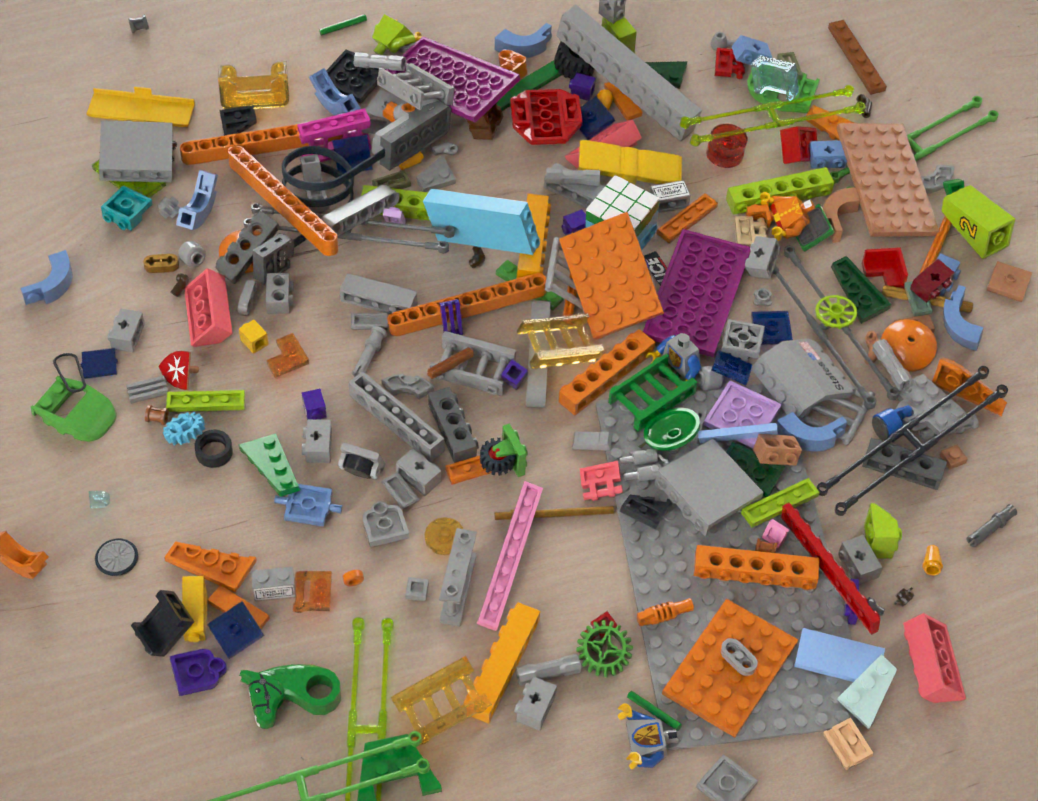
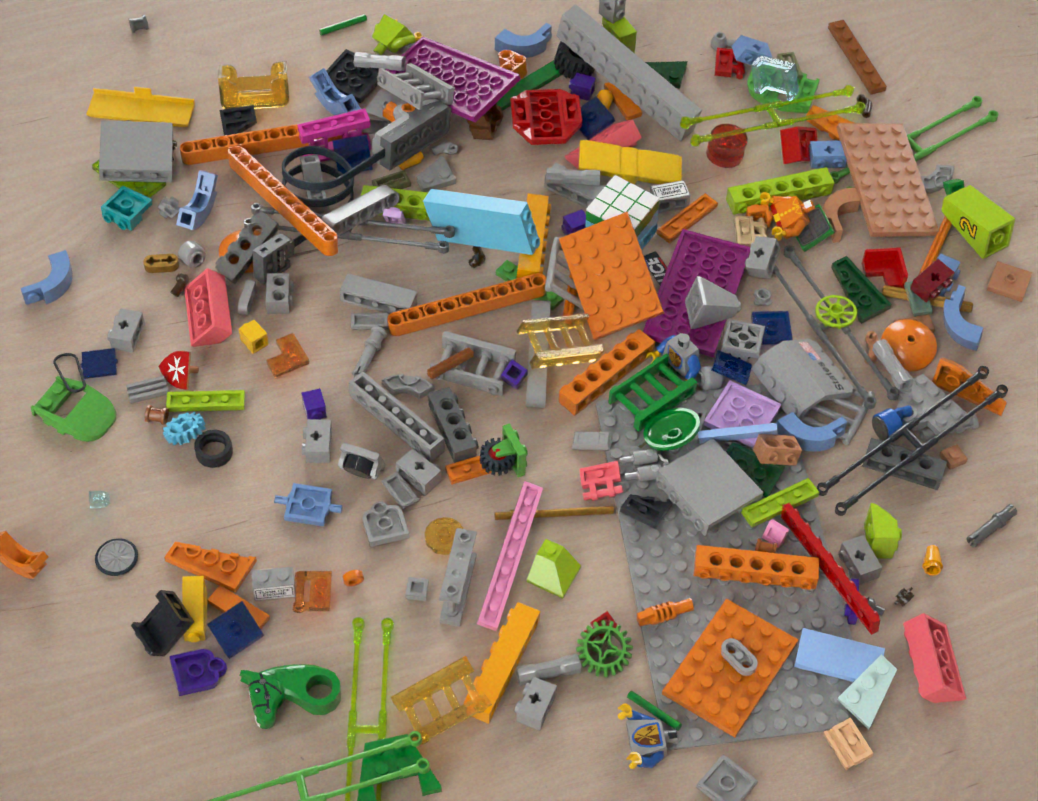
(271, 462): wing -> none
(459, 330): dark purple tile -> none
(553, 569): none -> lime slope
(709, 303): none -> light grey slope

